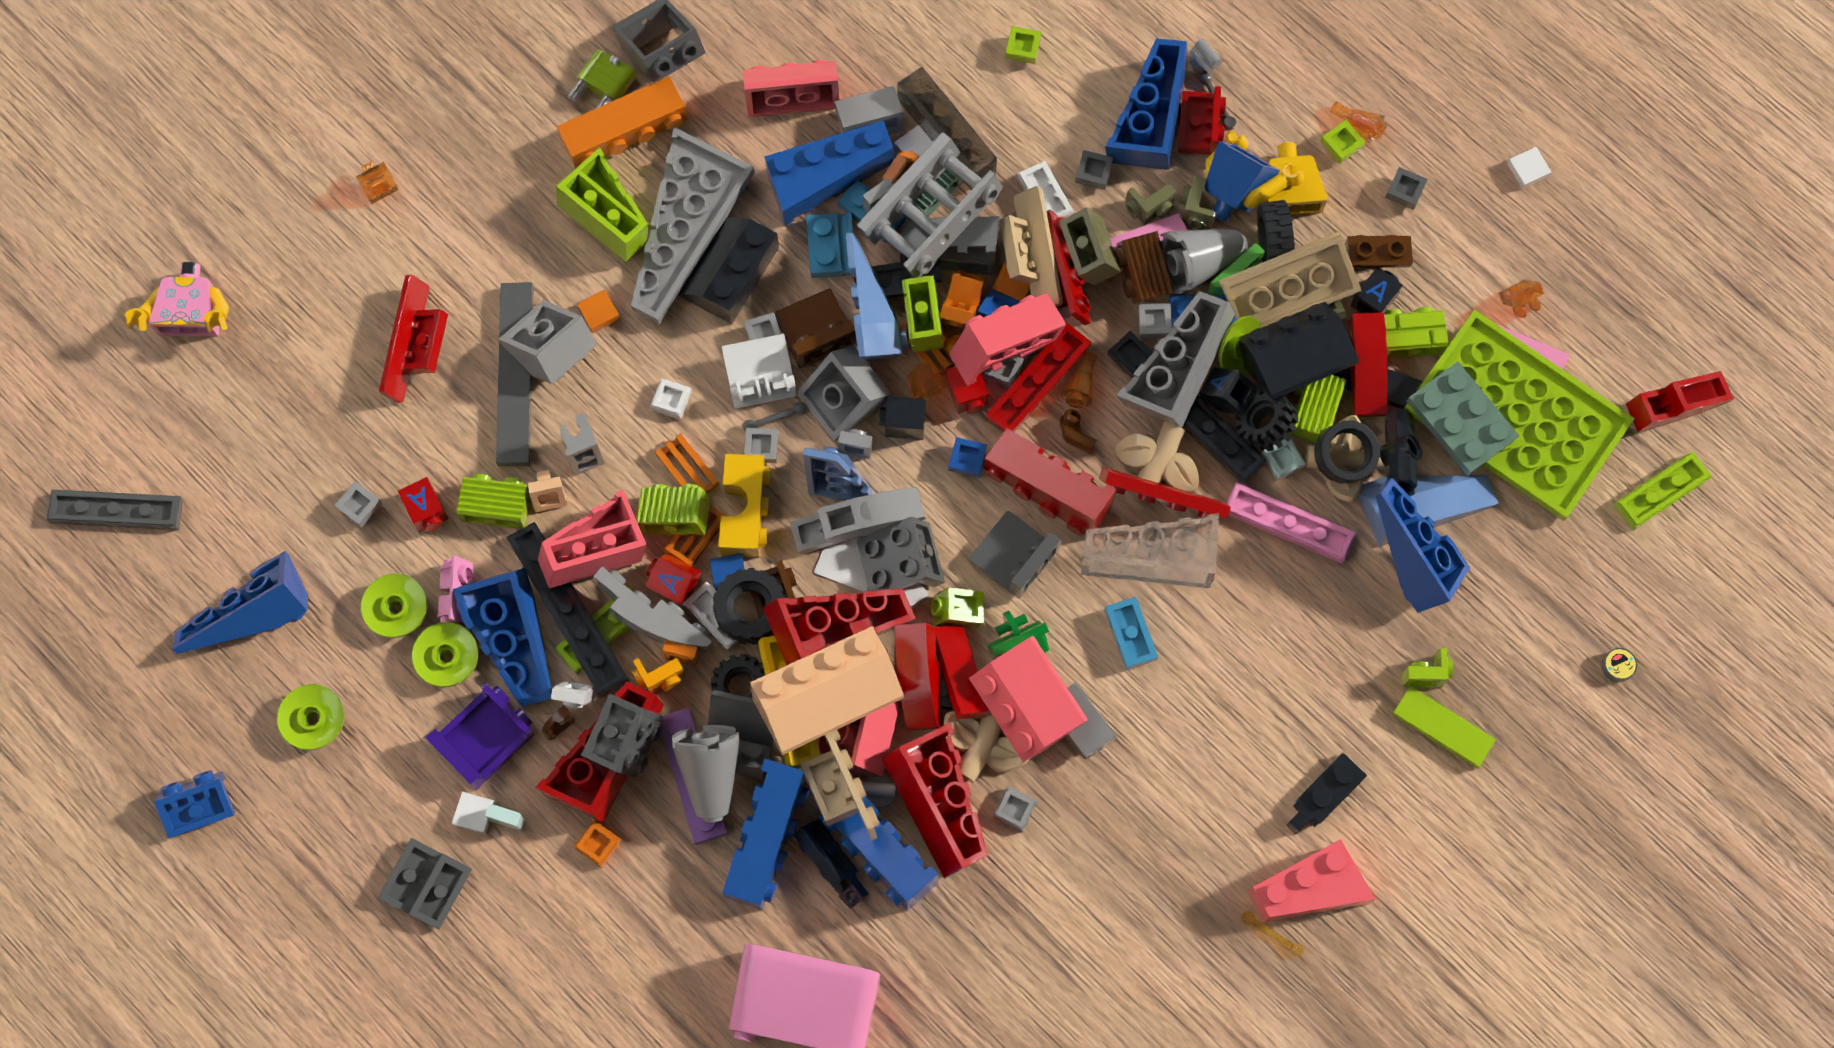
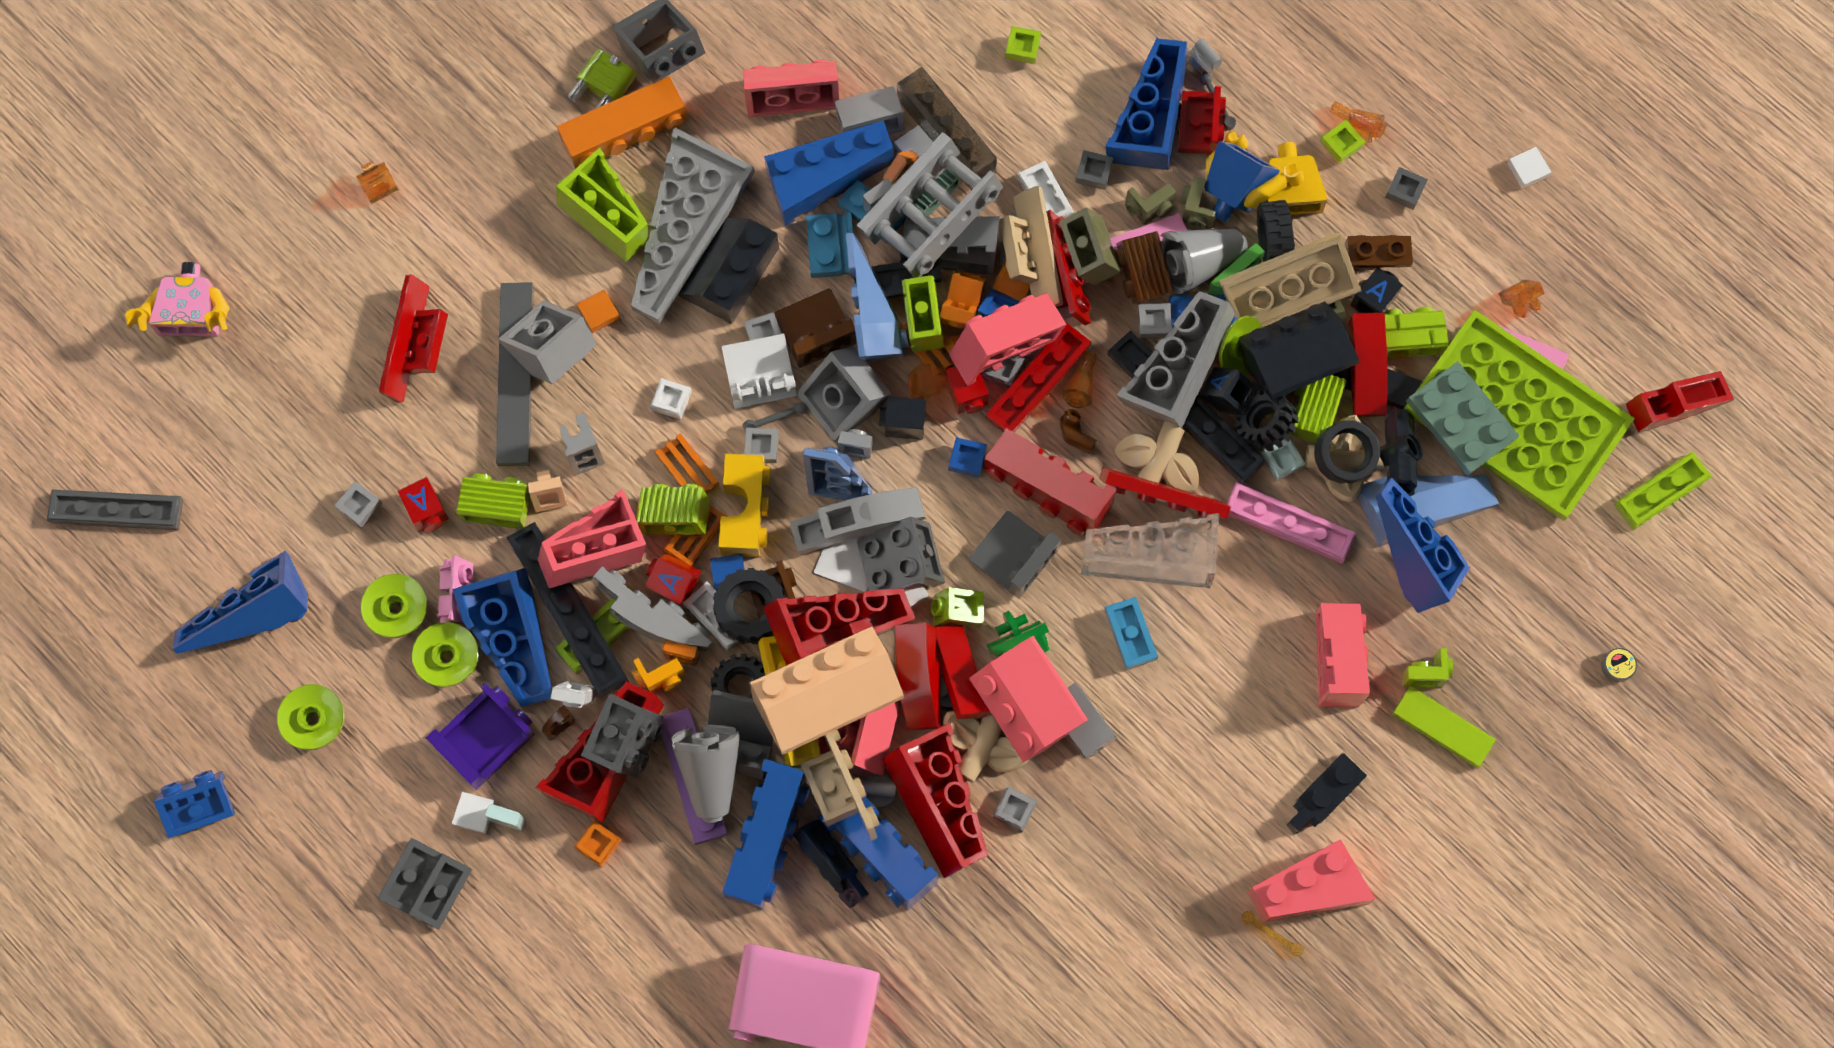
(1341, 655): none -> coral wedge

